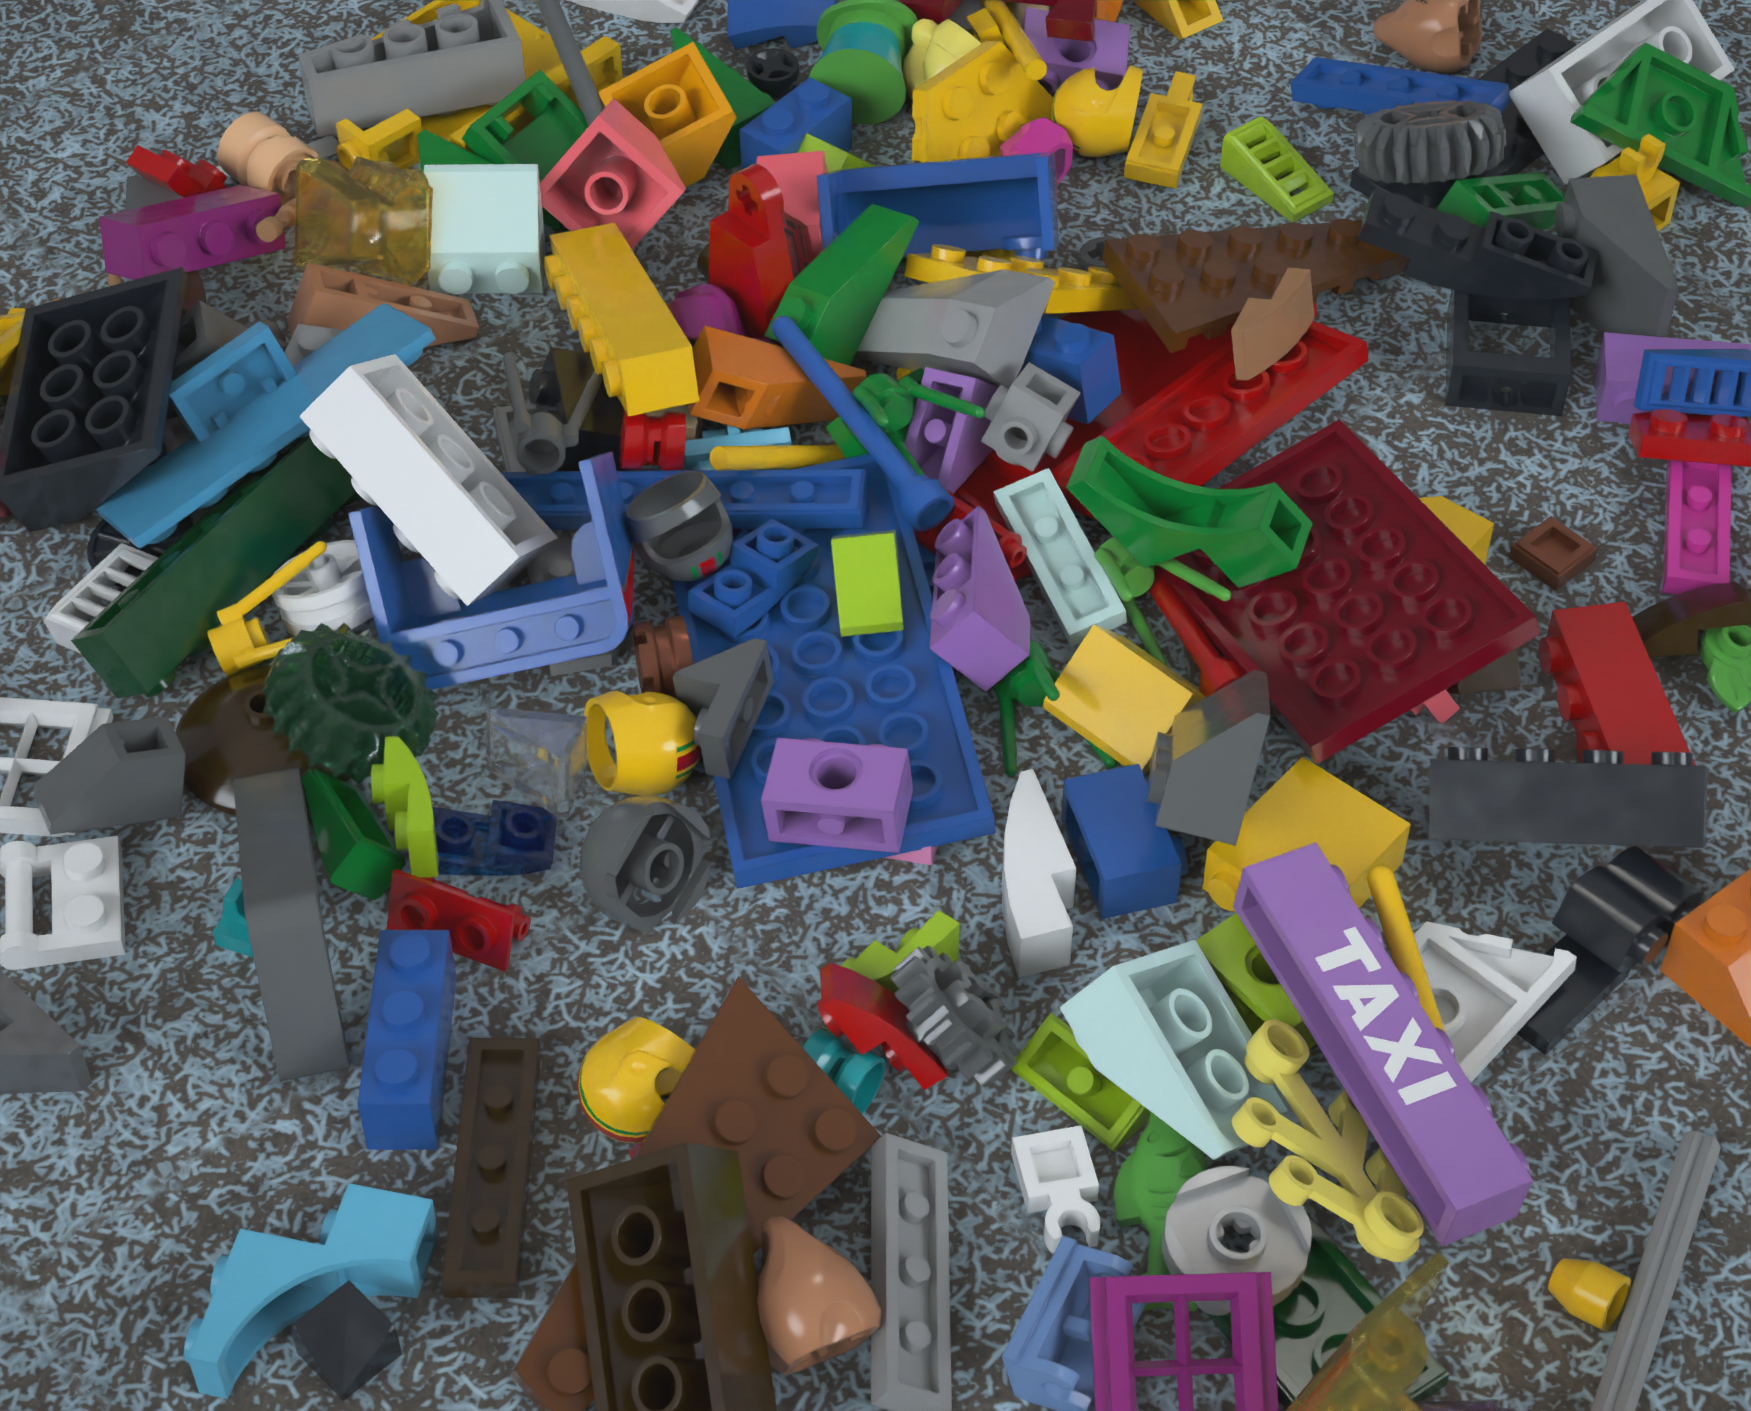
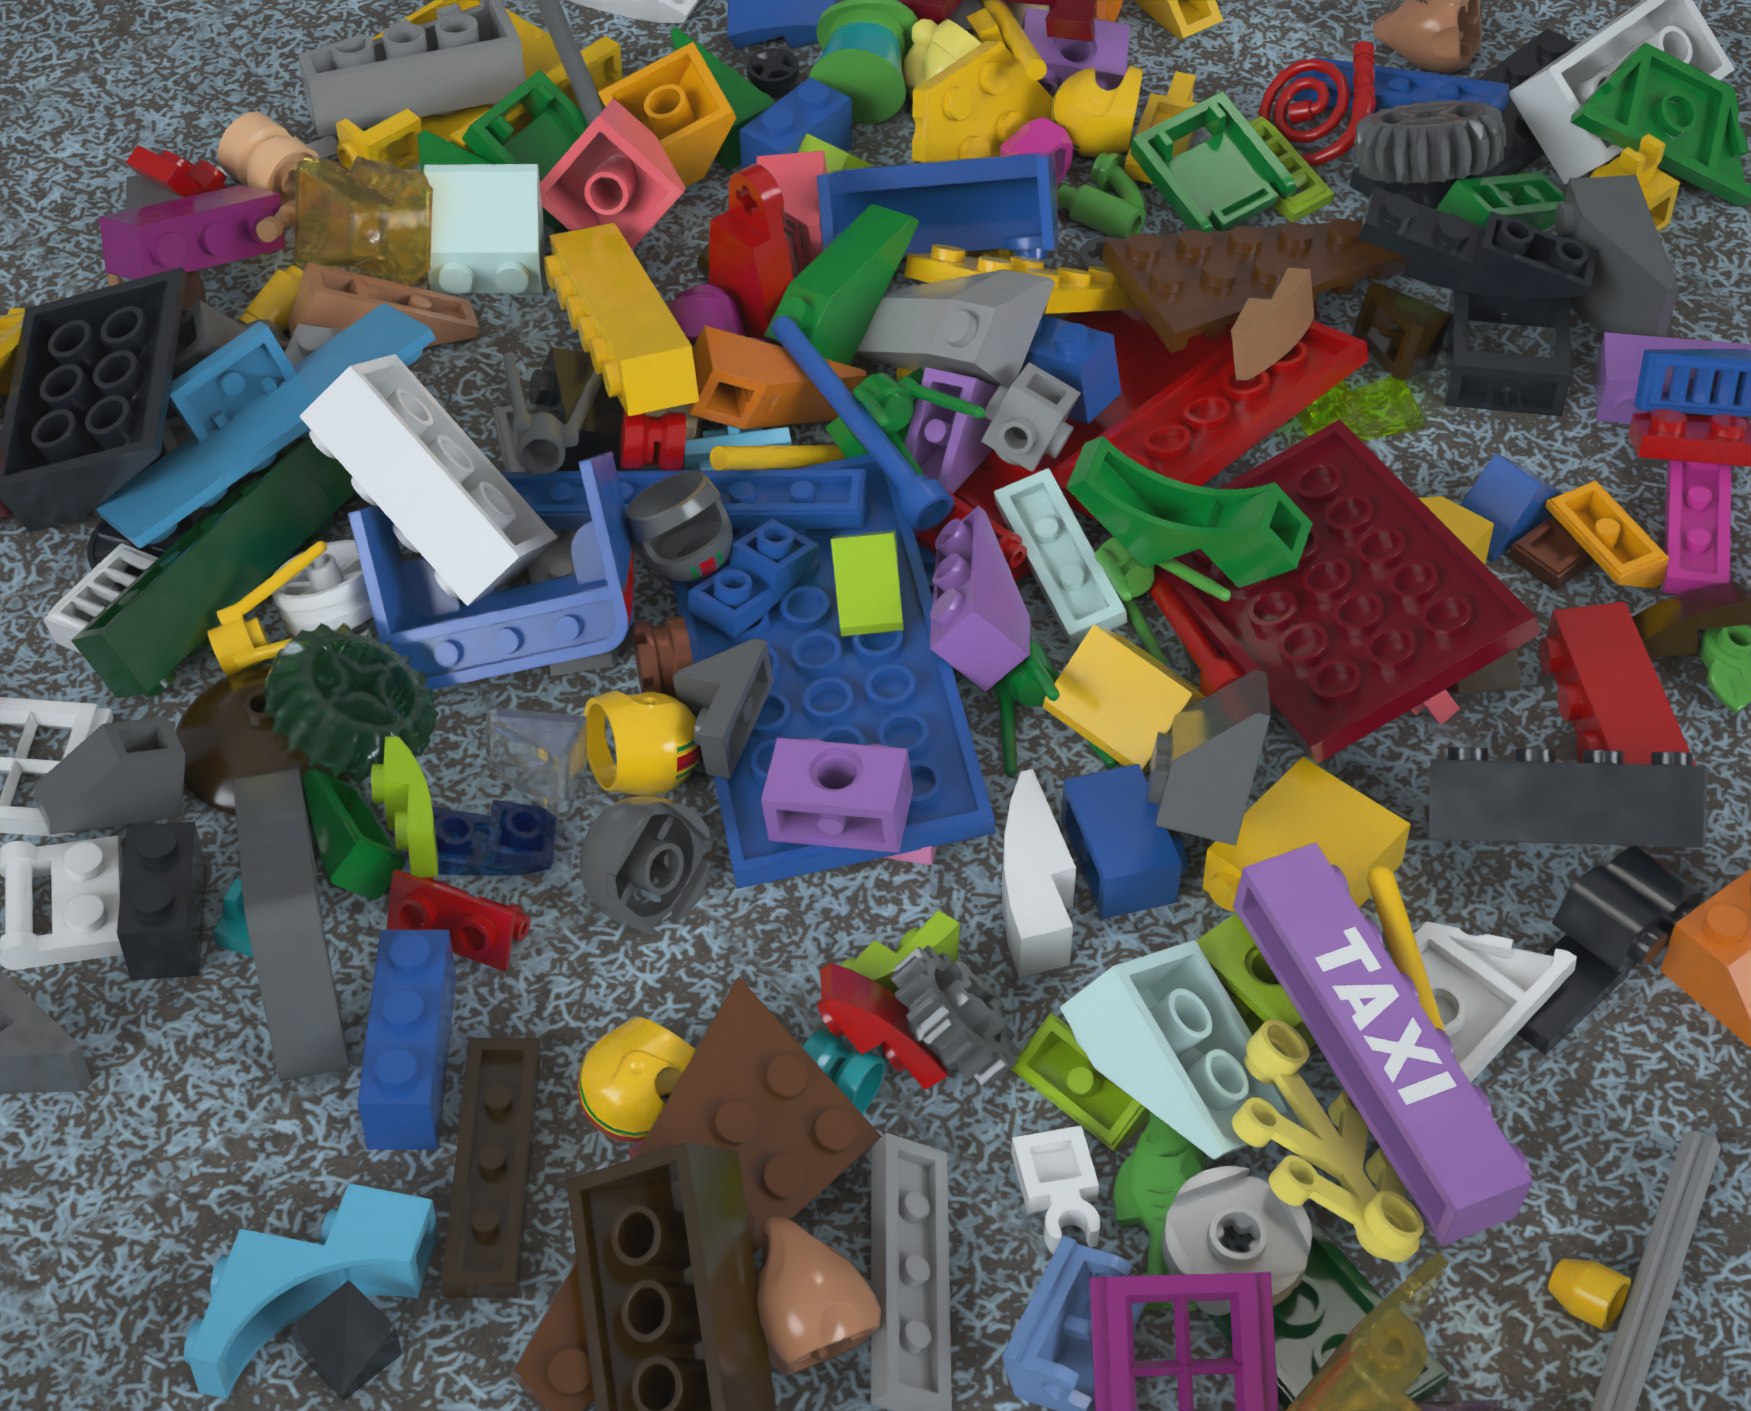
(162, 901): none -> black brick
(275, 298): none -> yellow cone
(1101, 210): none -> bright green plant
(1218, 179): none -> green container
(1304, 111): none -> red piece
(1368, 411): none -> clear neon green slope
(1400, 330): none -> dark brown slope
(1511, 500): none -> blue slope
(1610, 536): none -> light orange slope

